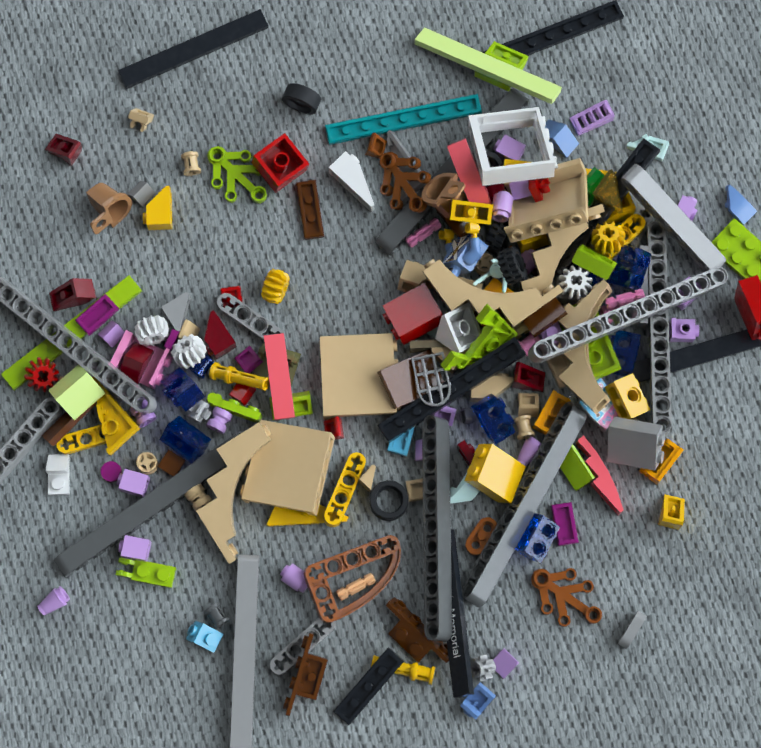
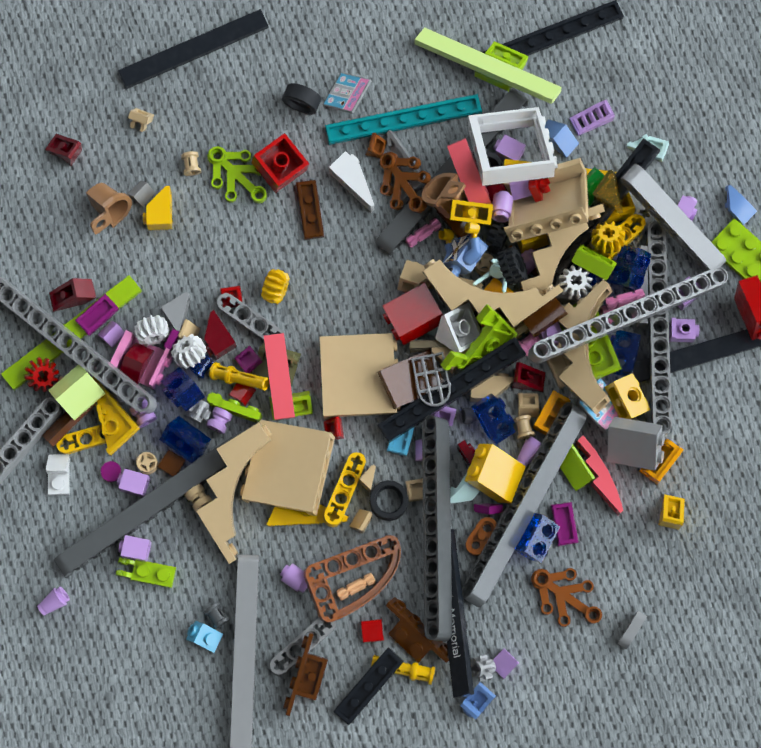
(347, 92): none -> piece
(361, 520): none -> tan slope
(372, 631): none -> red tile
(488, 508): none -> magenta tile

